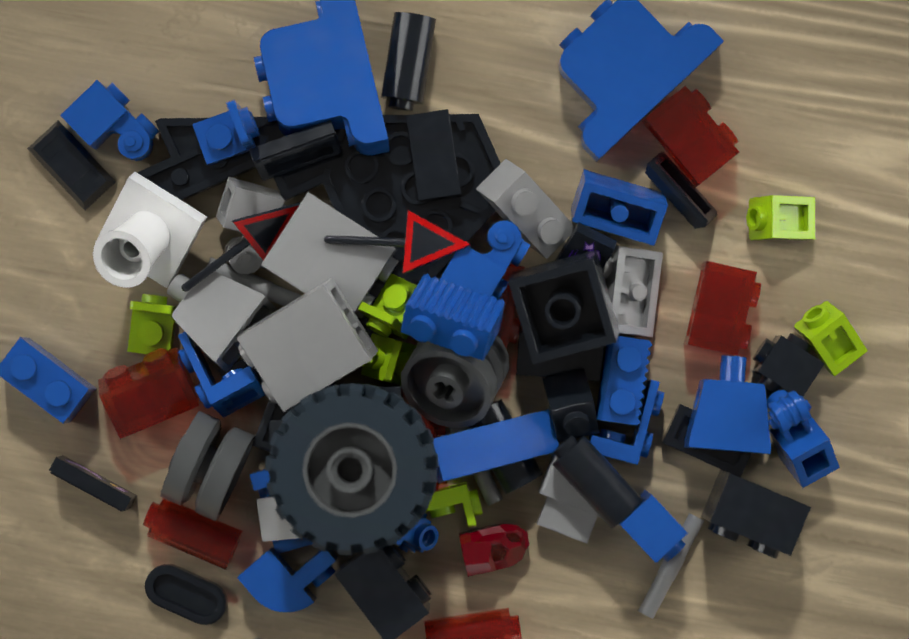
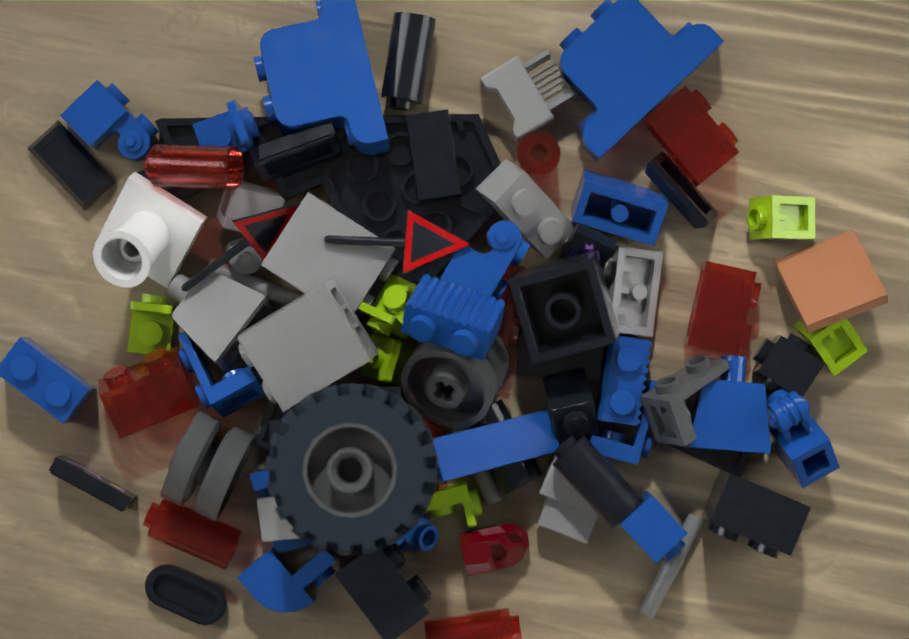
(195, 166): none -> clear red brick
(528, 91): none -> light grey piece
(538, 169): none -> clear red brick
(666, 404): none -> dark grey bracket
(831, 281): none -> nougat tile

